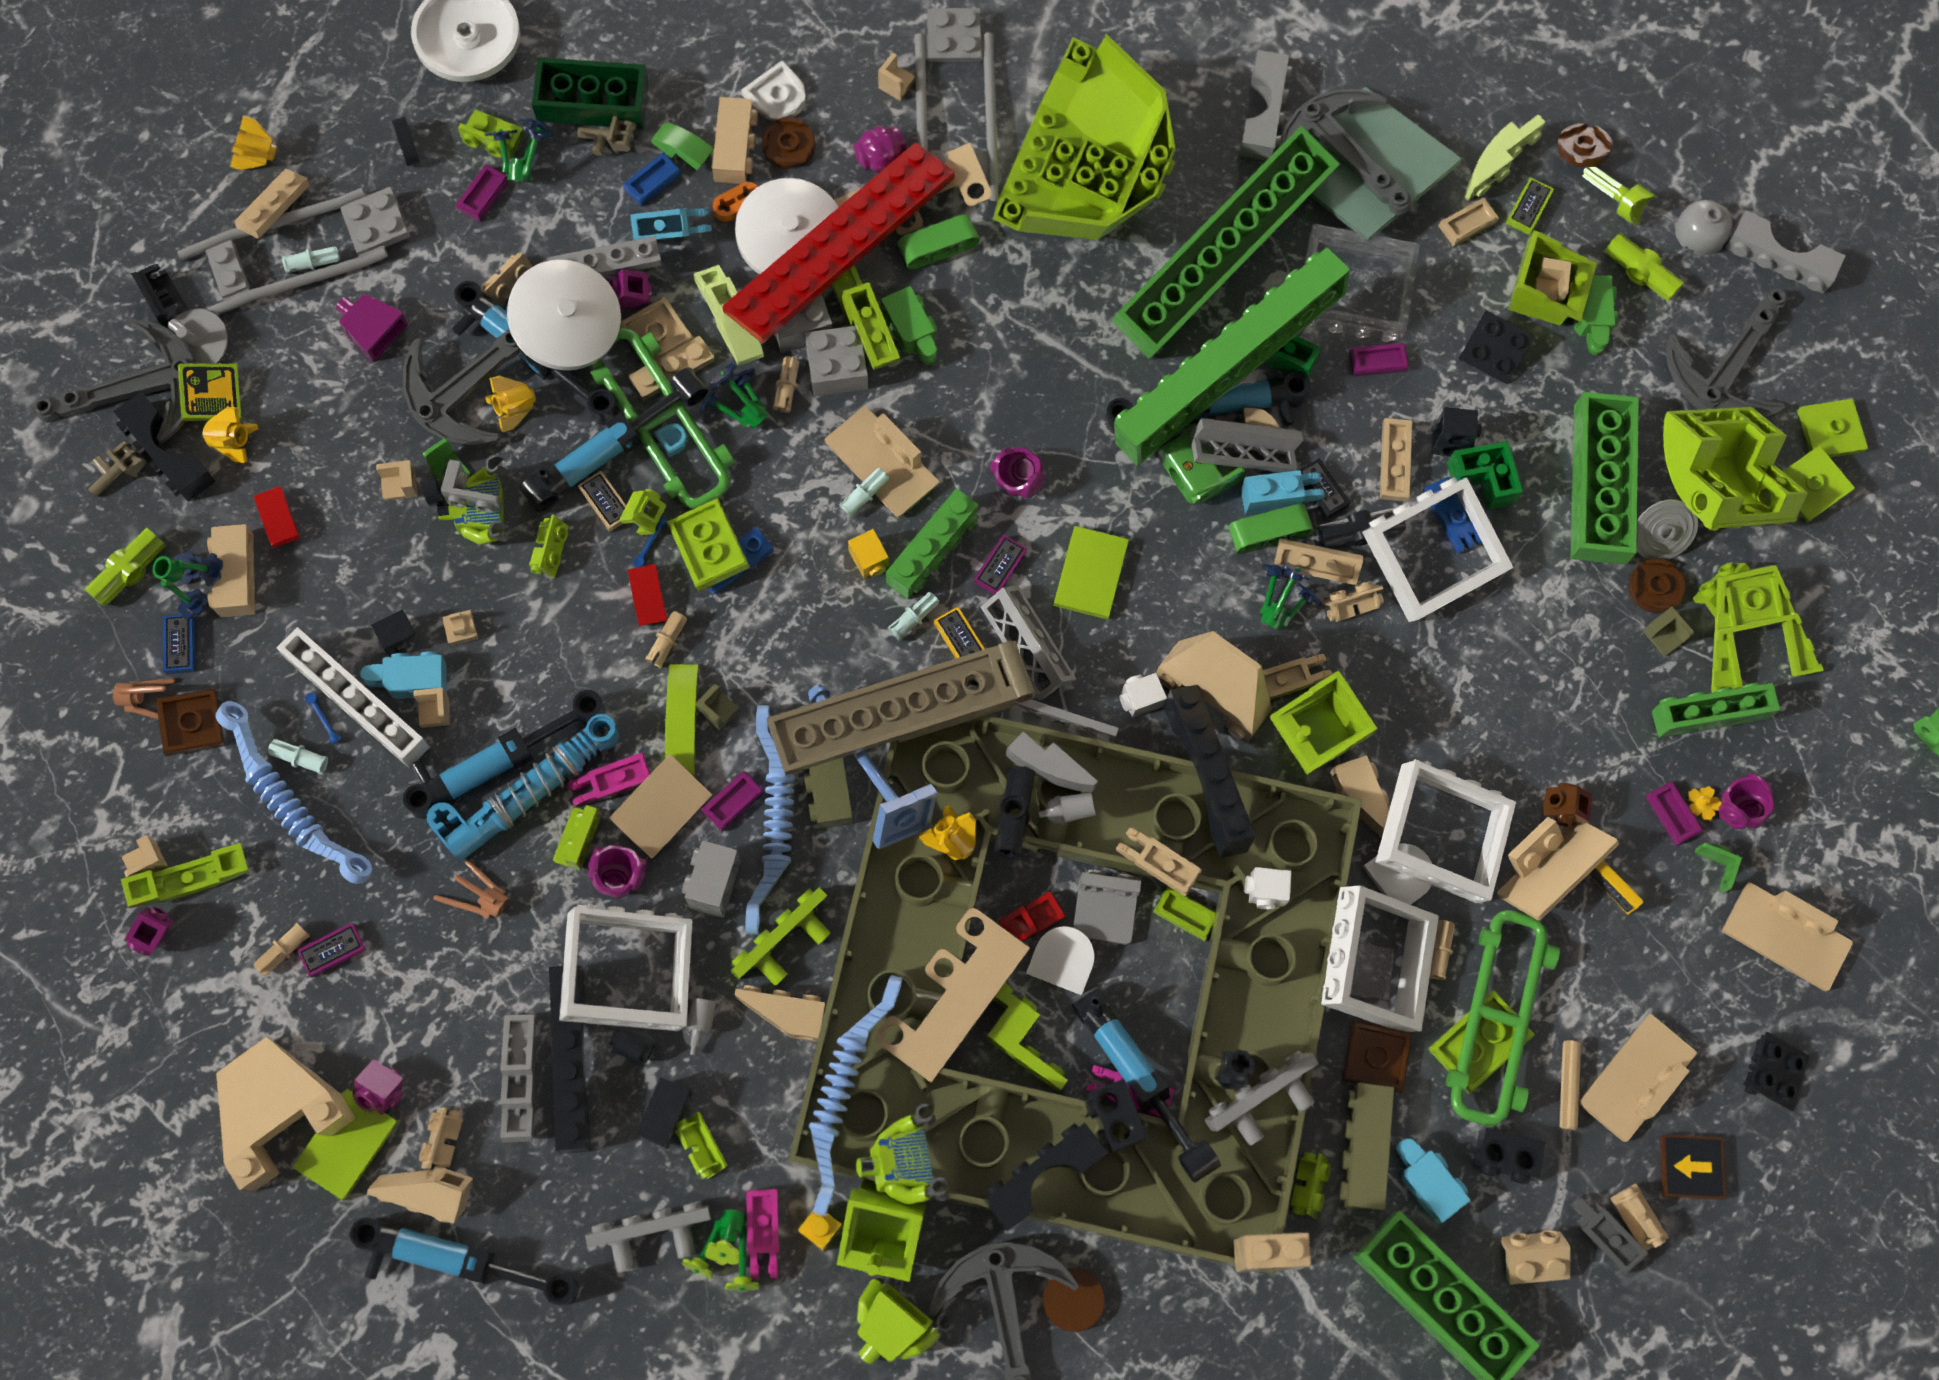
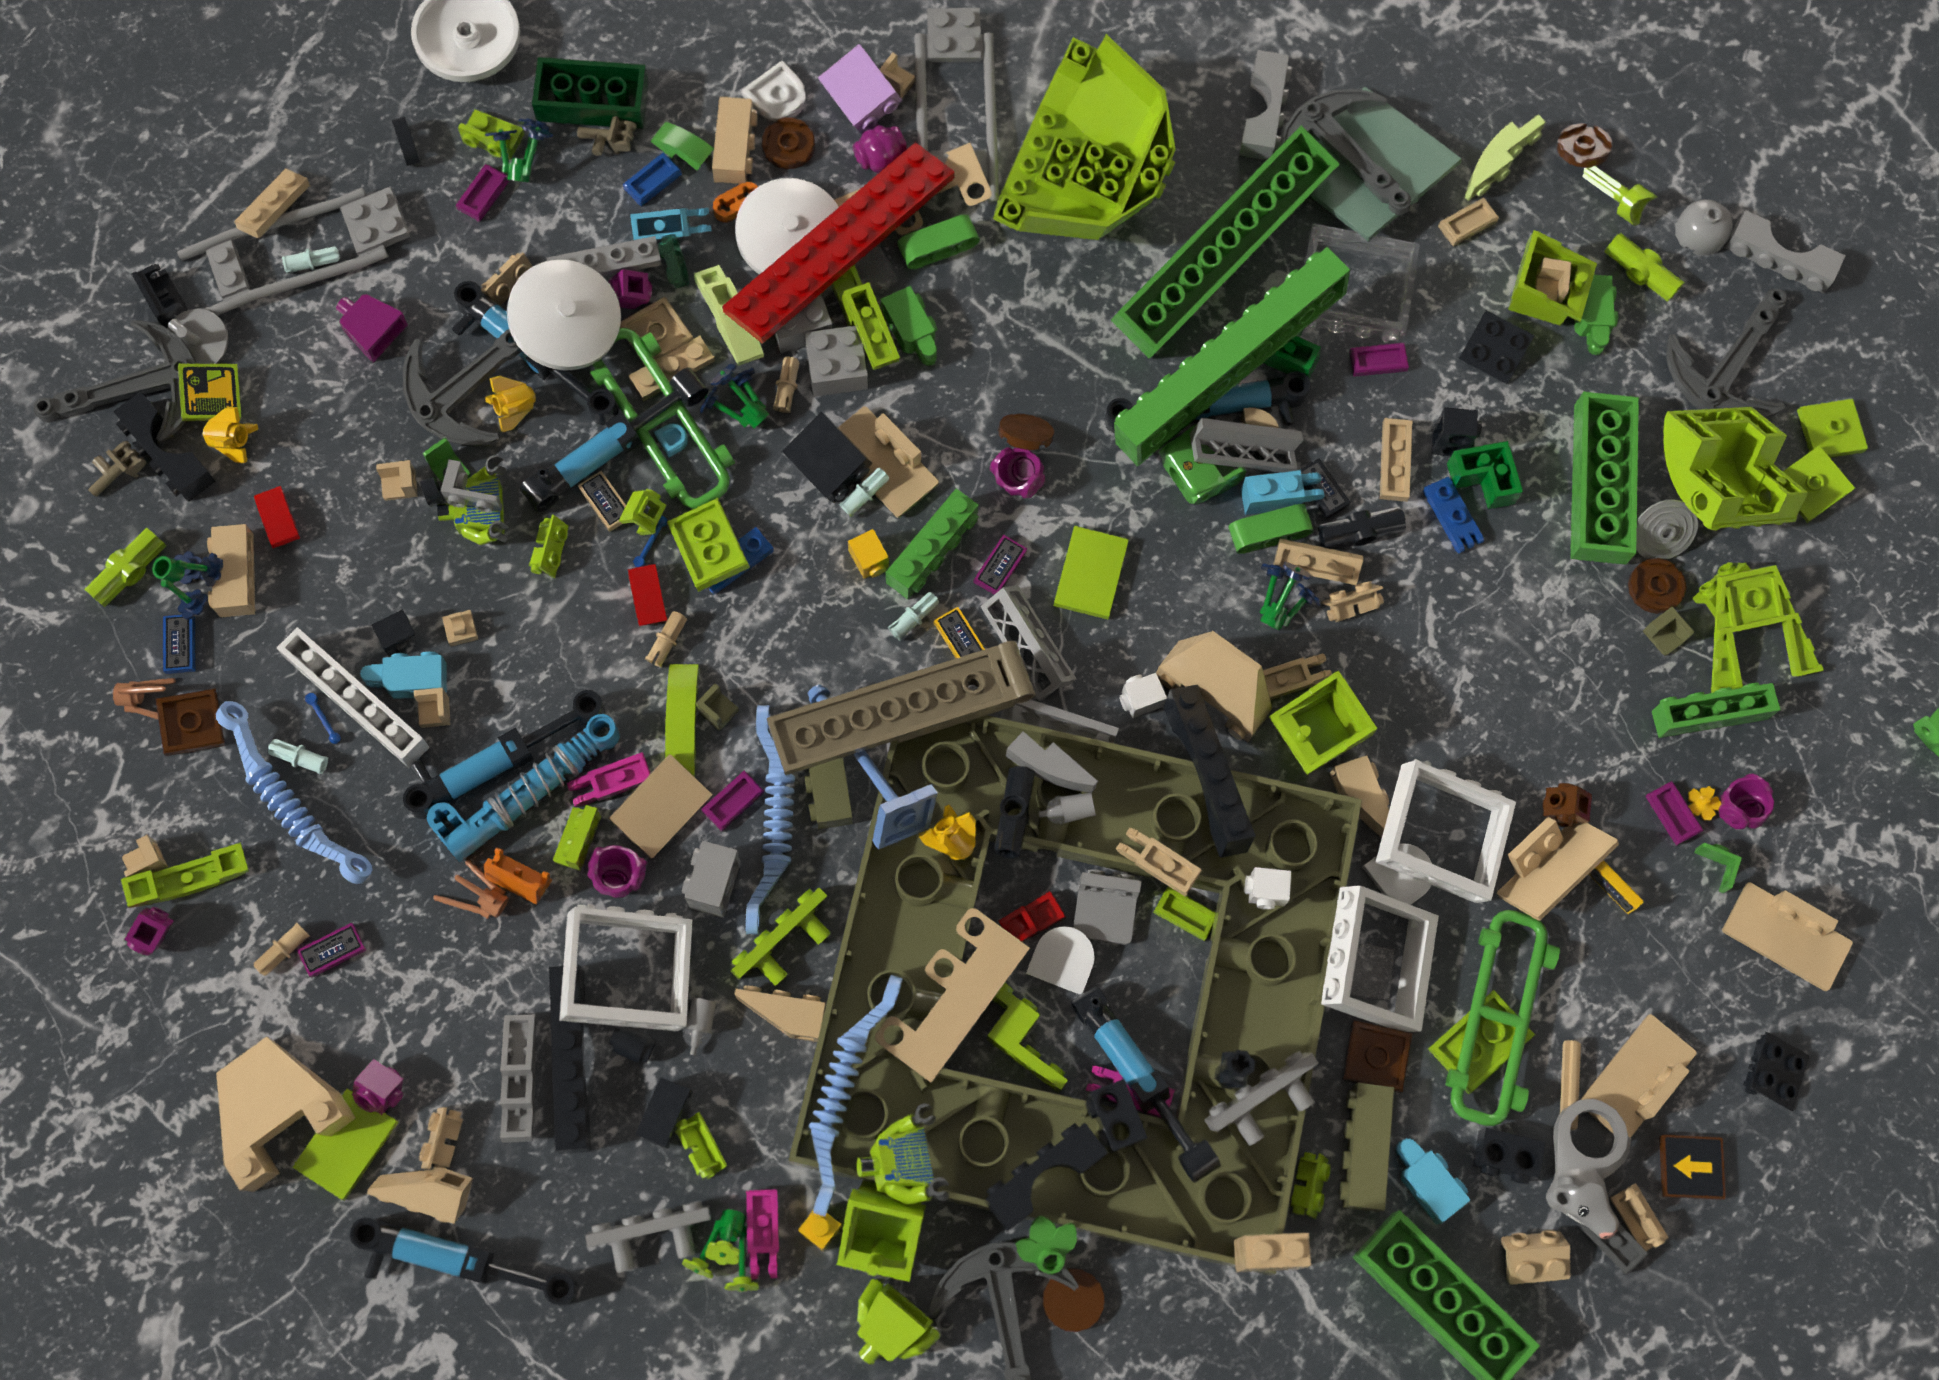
(253, 146): yellow brick -> none
(516, 877): none -> orange hinge
(677, 270): none -> clear green plate
(827, 457): none -> black brick
(860, 89): none -> lavender panel
(1026, 431): none -> reddish brown tile
(1046, 1241): none -> bright green plate
(1389, 565): white window -> none
(1442, 949): tan axle -> none
(1529, 206): tile -> none
(1578, 1179): none -> light grey animal

